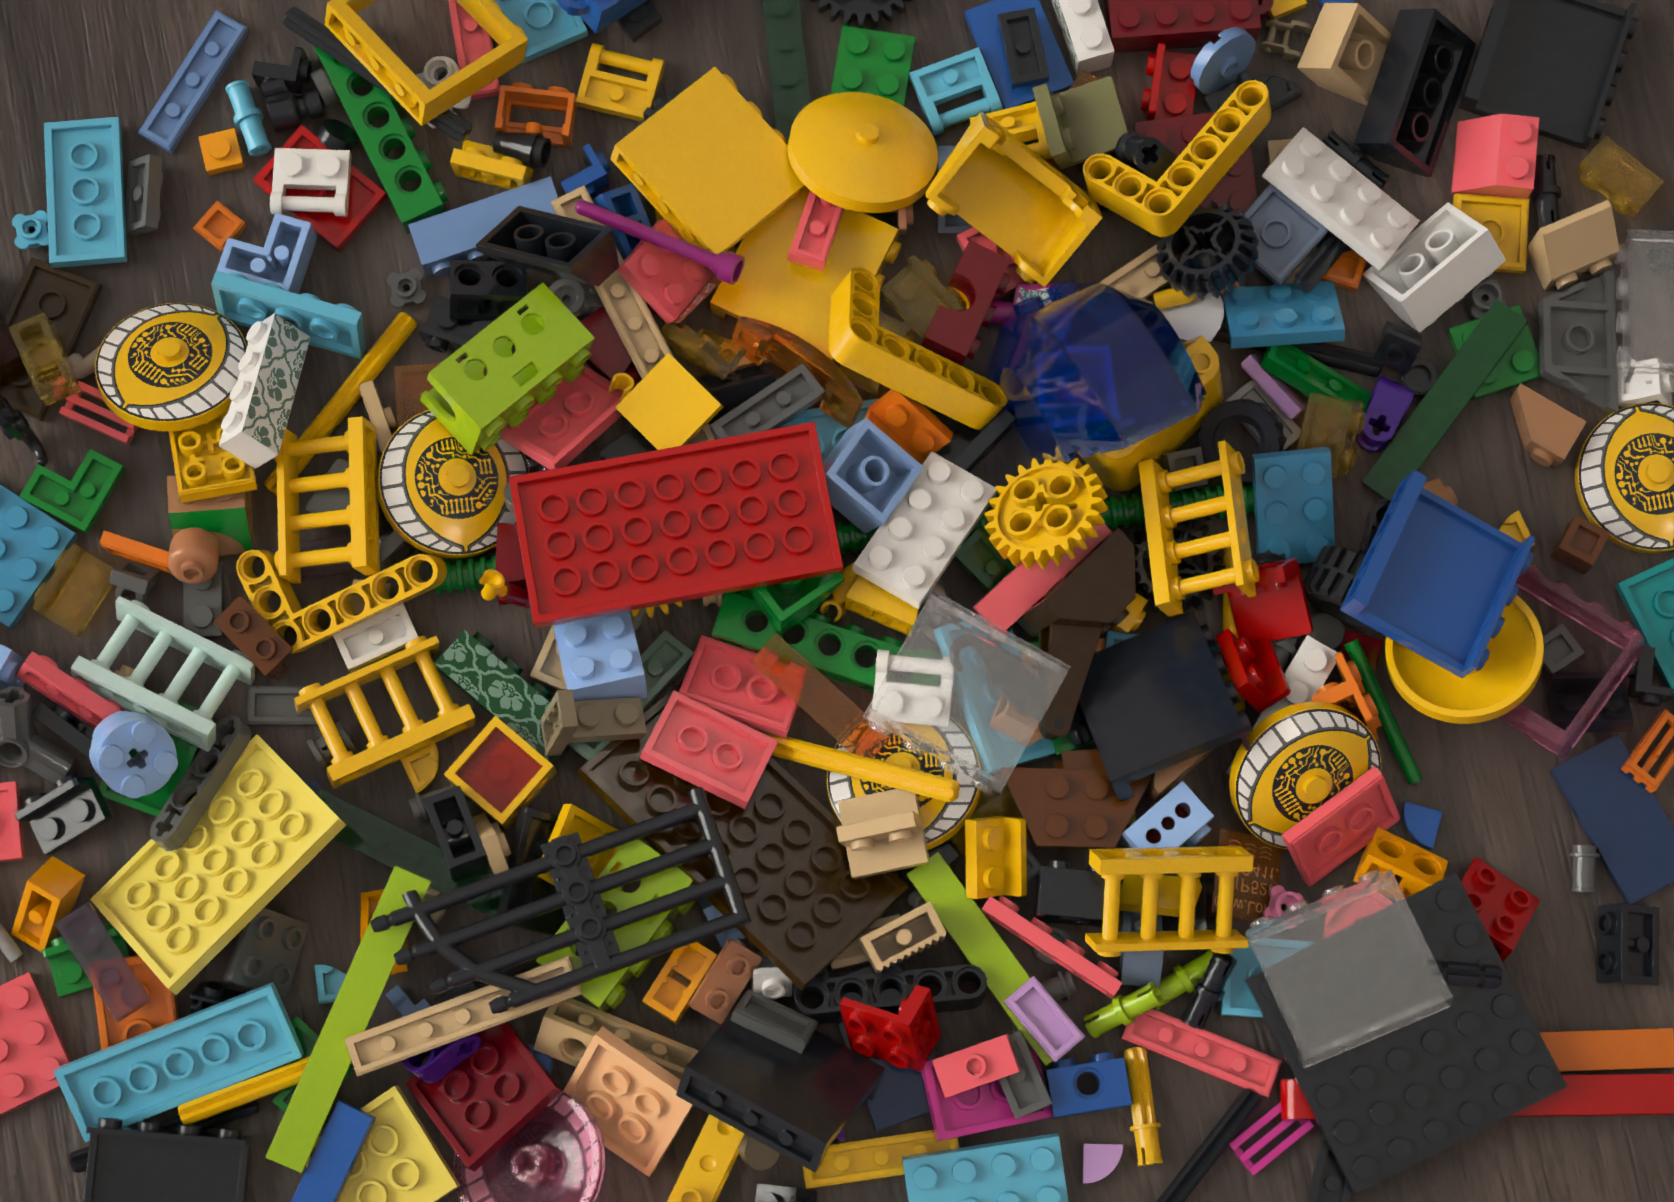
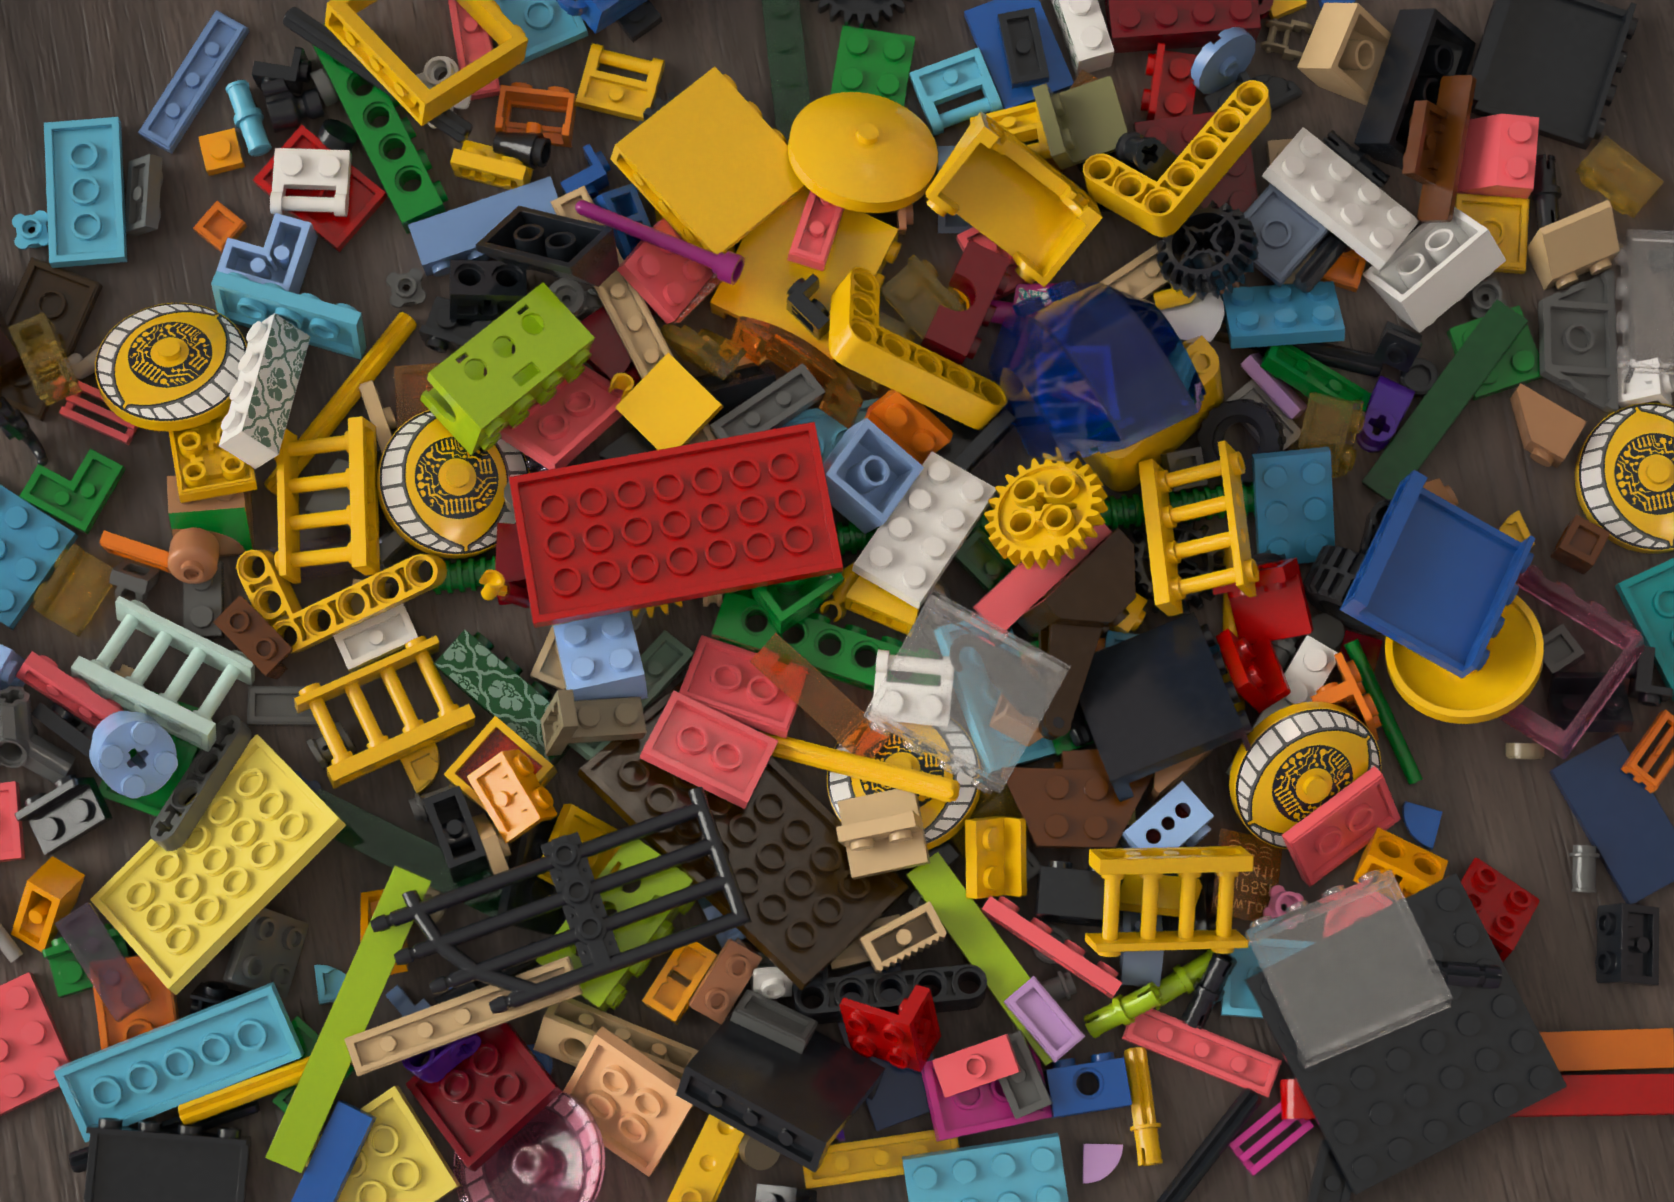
(512, 794): none -> light orange bracket
(809, 313): none -> black bracket
(1438, 146): none -> reddish brown bracket
(1524, 751): none -> dark tan tile

